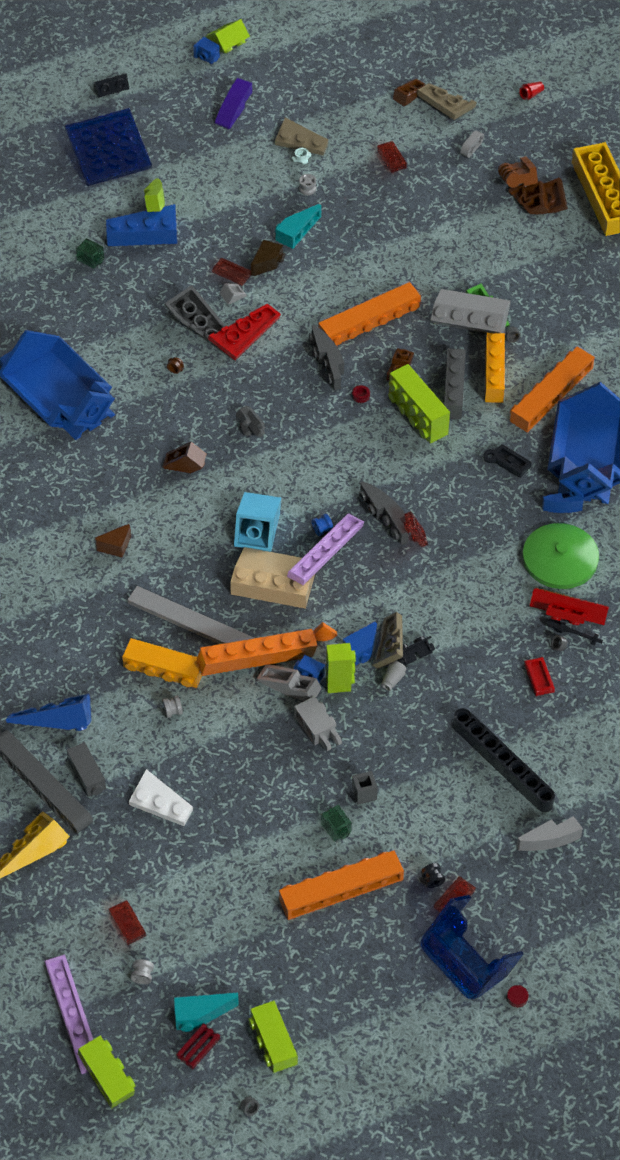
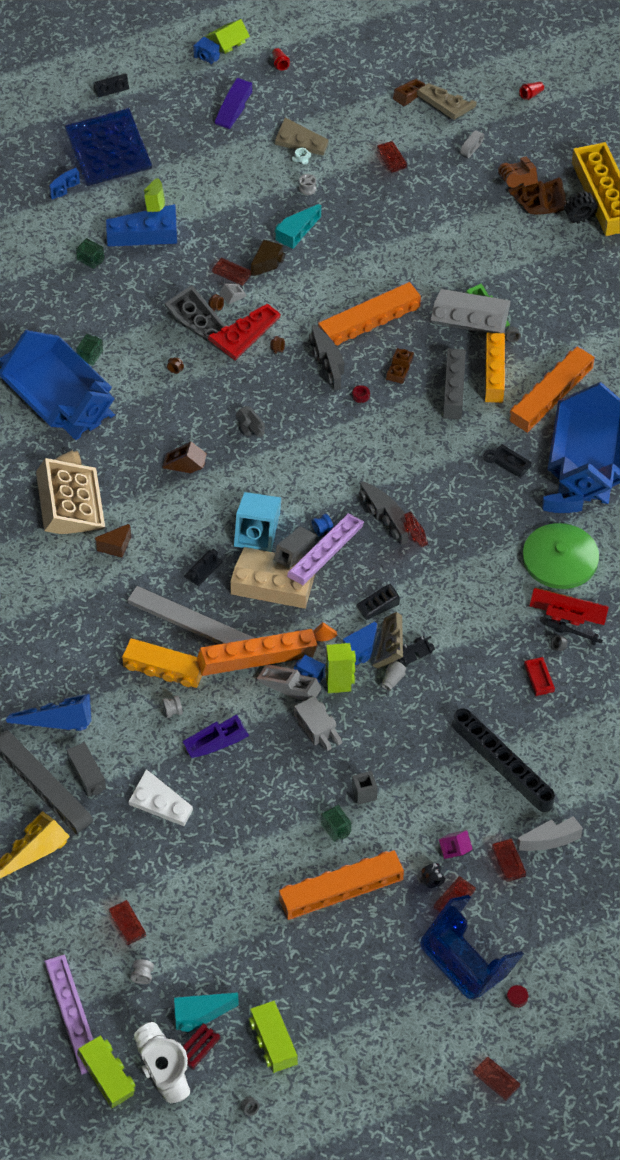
(59, 185): none -> blue slope
(69, 497): none -> tan slope
(70, 457): none -> tan cone
(90, 349): none -> clear green brick
(152, 1045): none -> white piece
(203, 567): none -> black hinge
(216, 302): none -> reddish brown plate
(216, 737): none -> dark purple slope
(277, 344): none -> reddish brown plate
(280, 59): none -> red cone
(294, 547): none -> dark grey brick
(382, 593): none -> black slope
(419, 404): lime brick -> none
(455, 844): none -> magenta panel
(496, 1078): none -> clear red tile
(509, 860): none -> clear red plate
(580, 207): none -> black tyre

